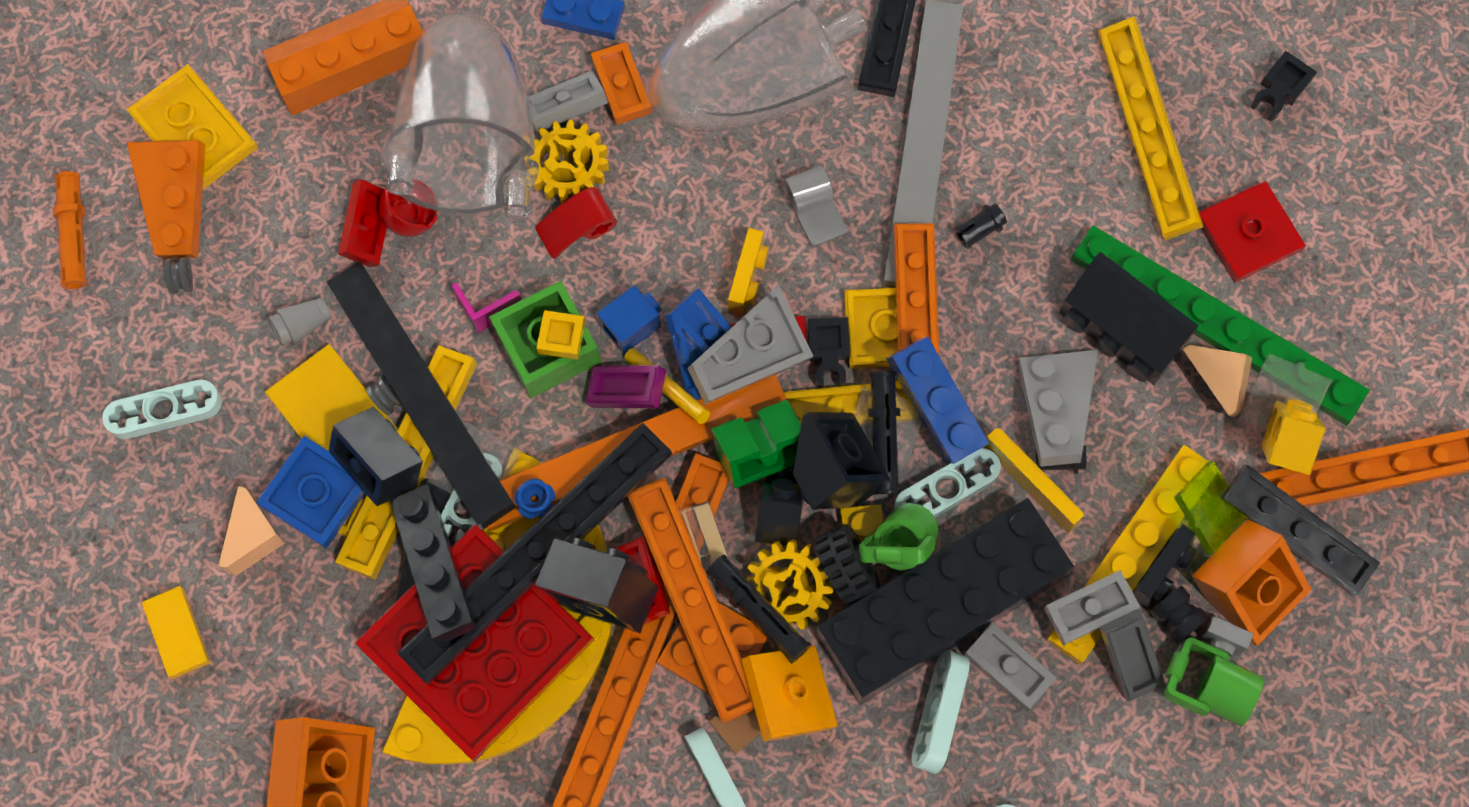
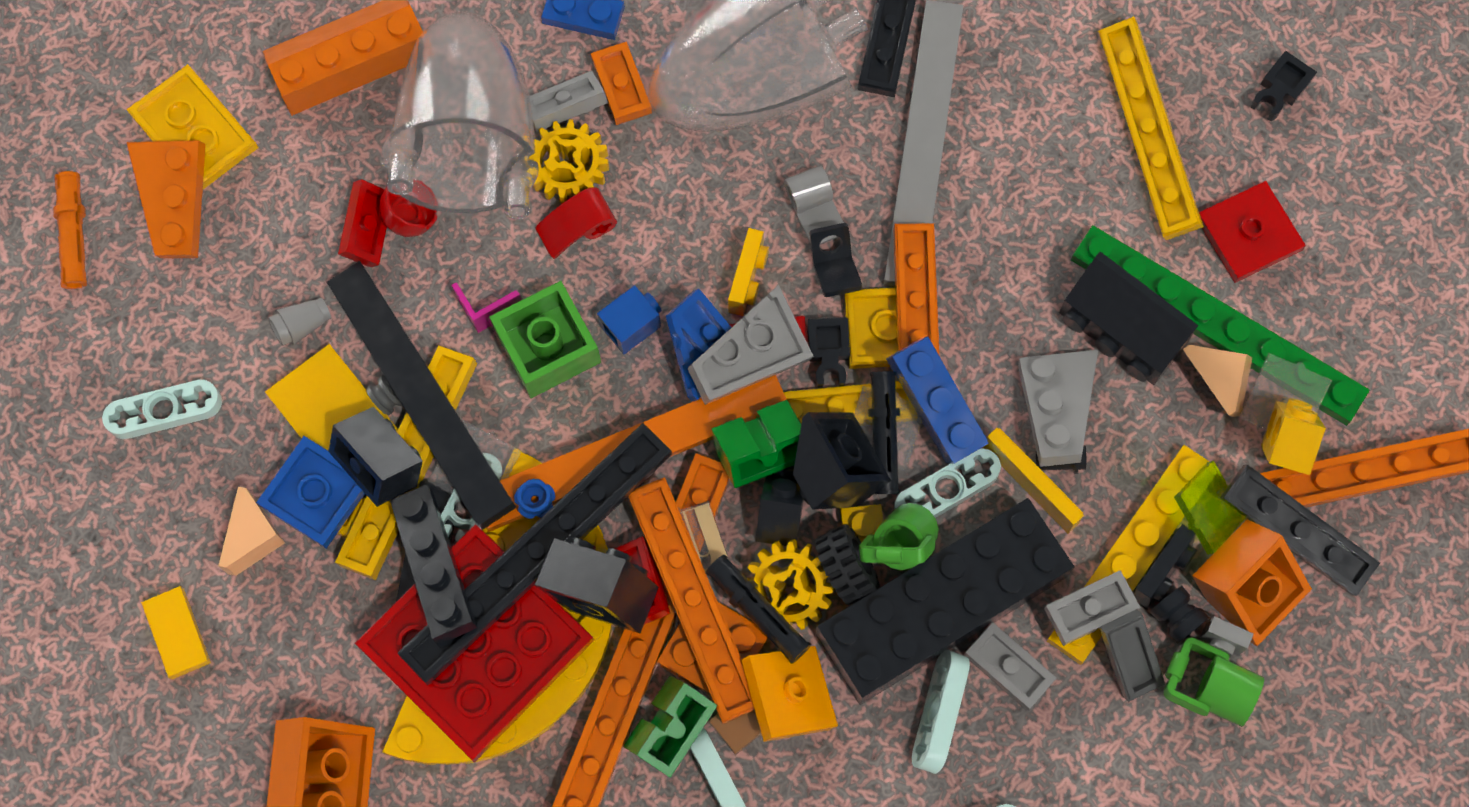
(178, 275): dark grey bush -> none
(561, 335): yellow plate -> none
(625, 386): magenta tile -> none
(672, 390): yellow bar -> none
(673, 728): none -> green brick
(834, 267): none -> black bracket
(981, 225): black pin -> none

